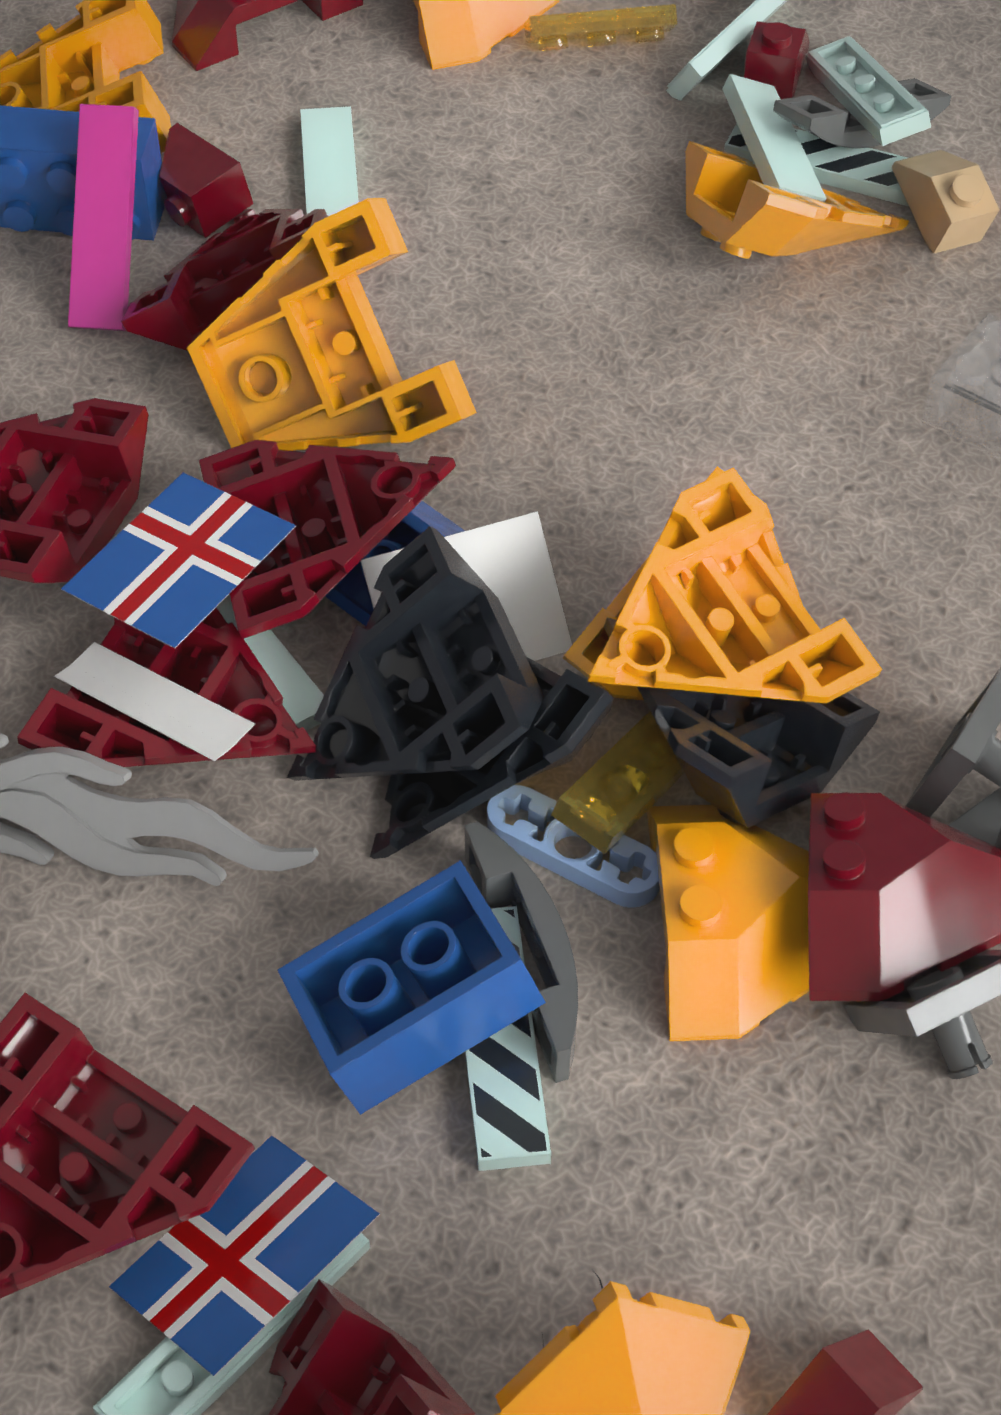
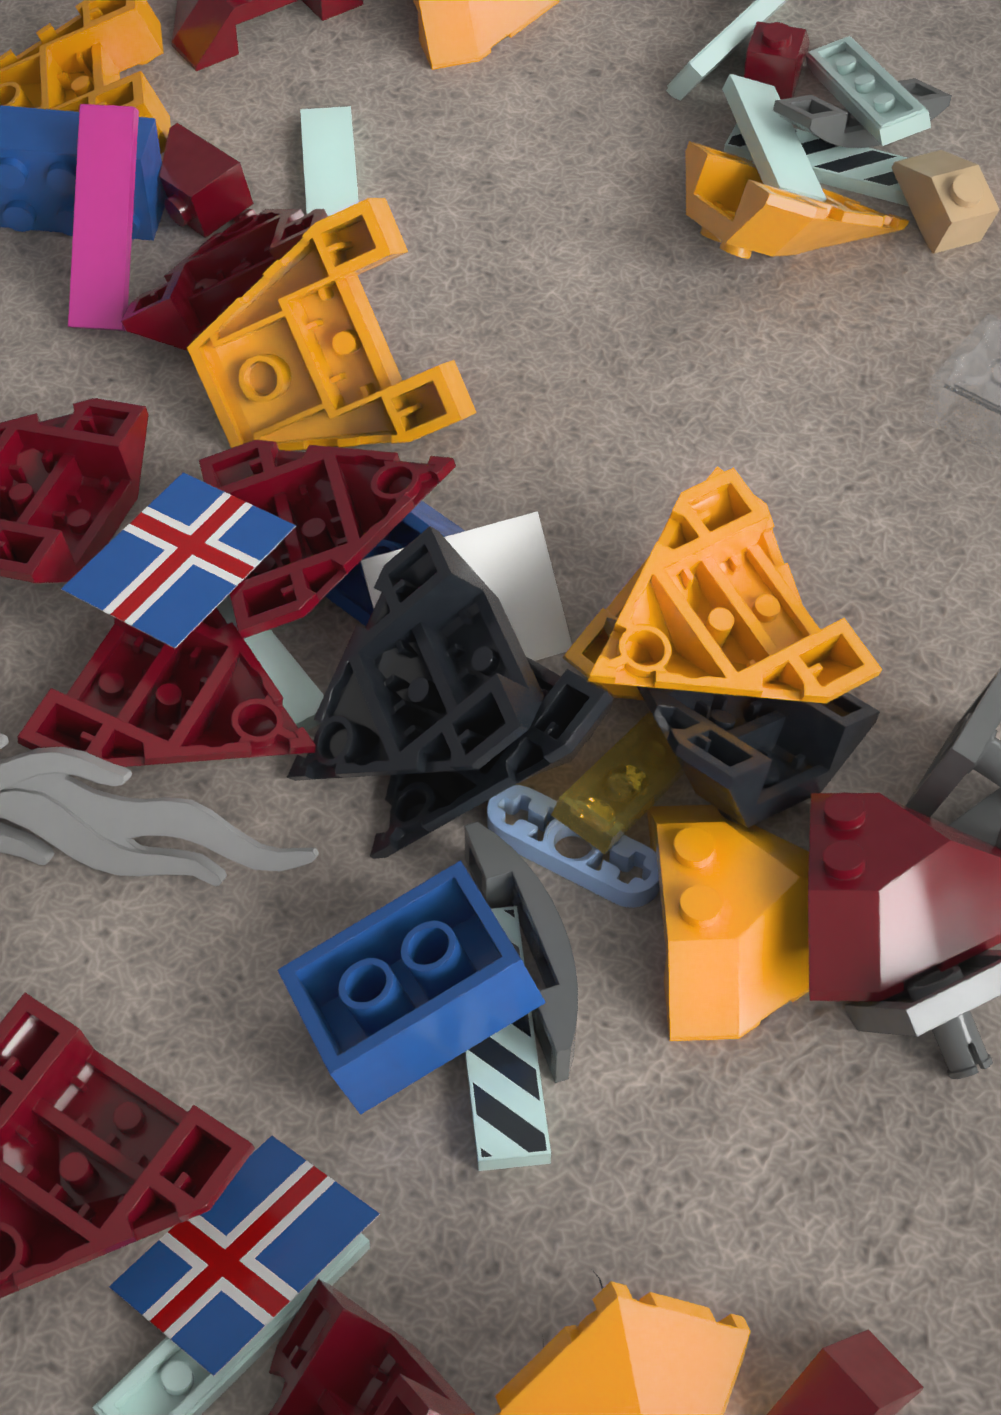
(156, 701): white sticker -> none
(600, 26): clear yellow plate -> none

